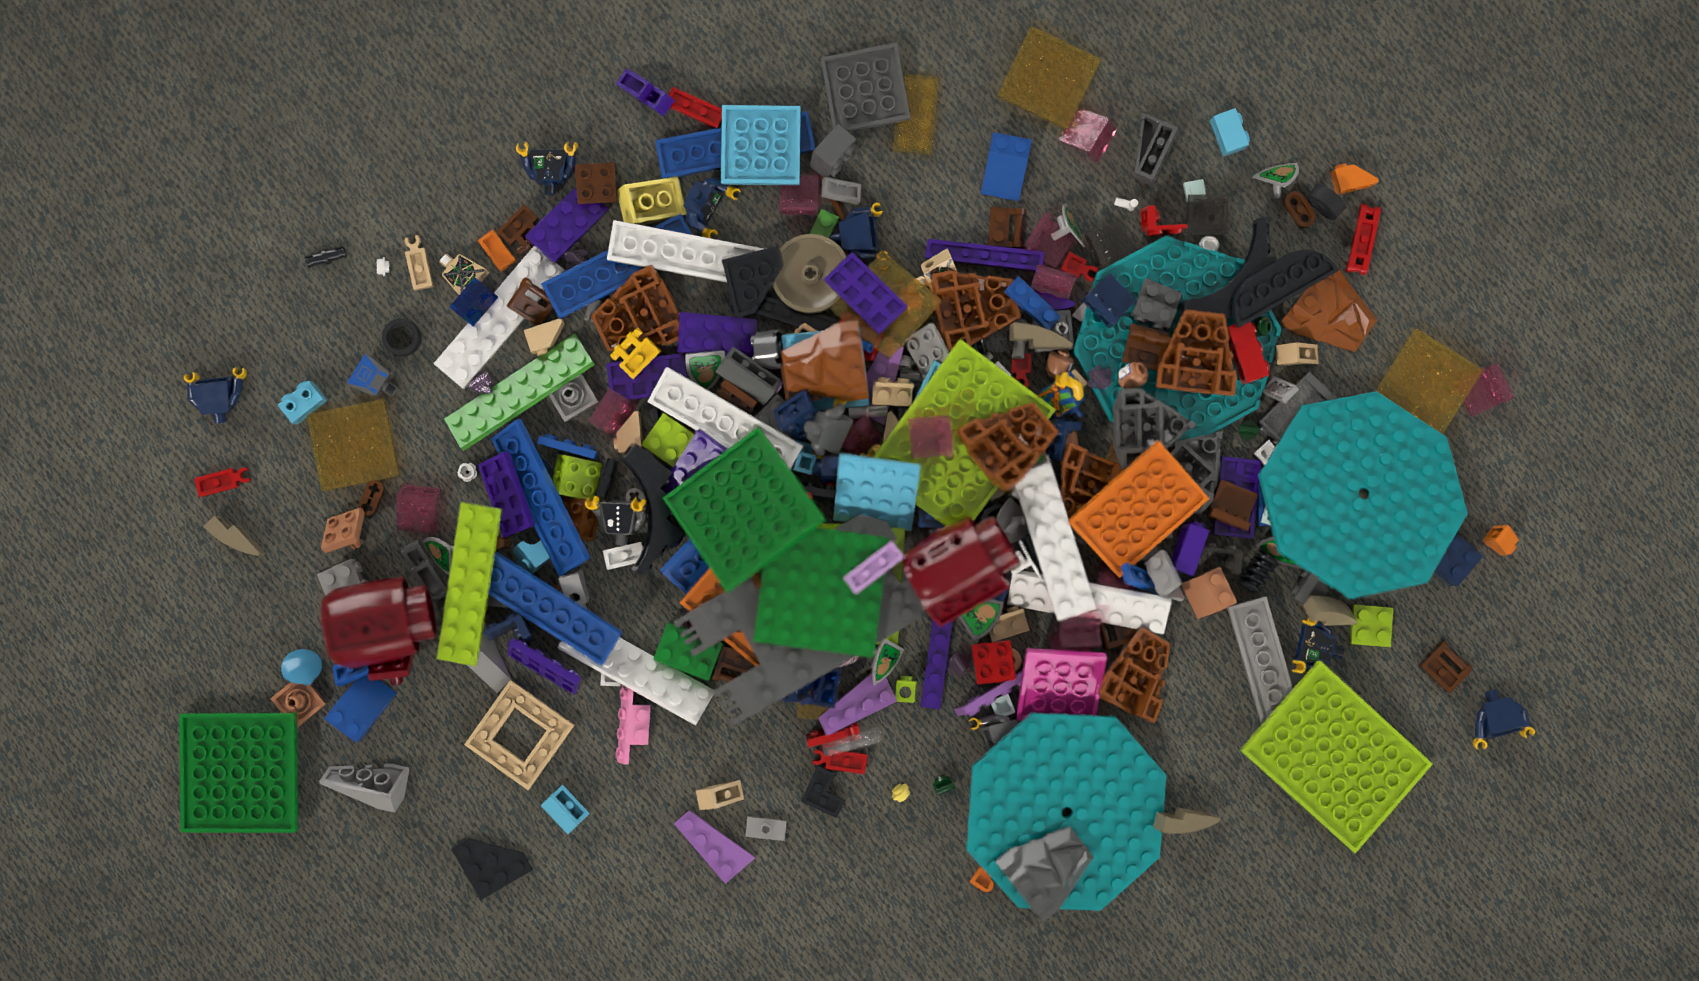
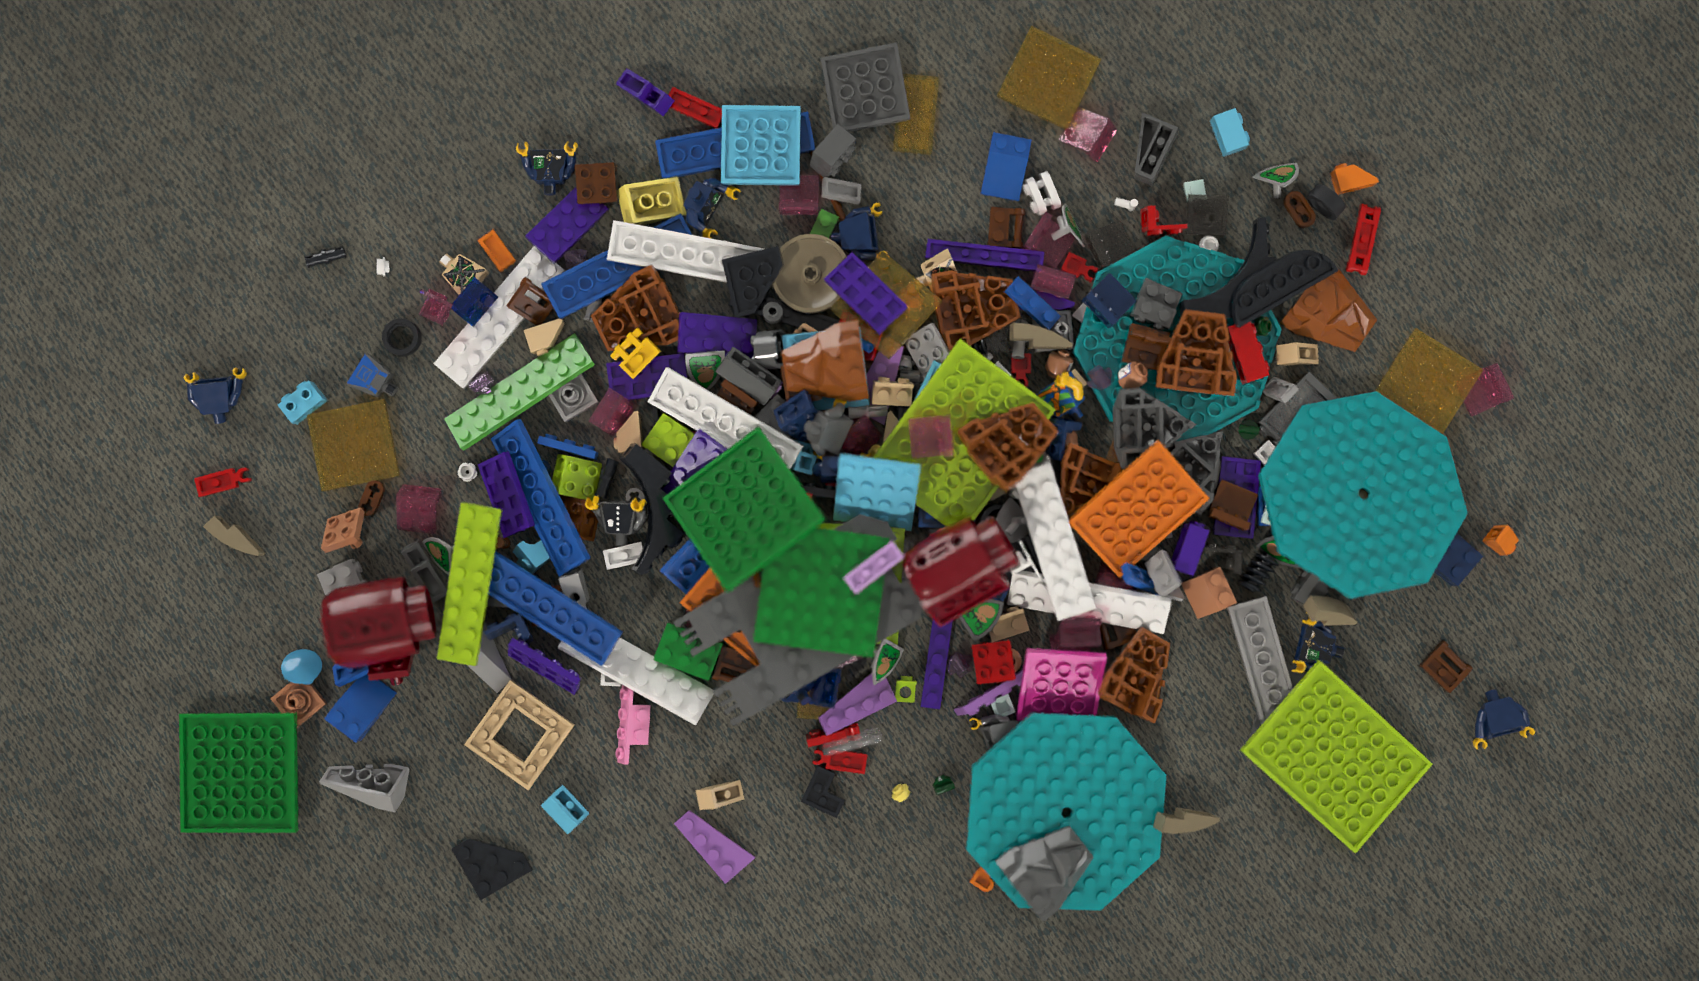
(418, 265): tan plate -> none
(435, 307): none -> clear pink bracket
(517, 226): reddish brown plate -> none
(766, 828): light grey plate -> none
(772, 319): none -> dark grey brick
(1032, 188): none -> white brick
(1372, 626): lime plate -> none

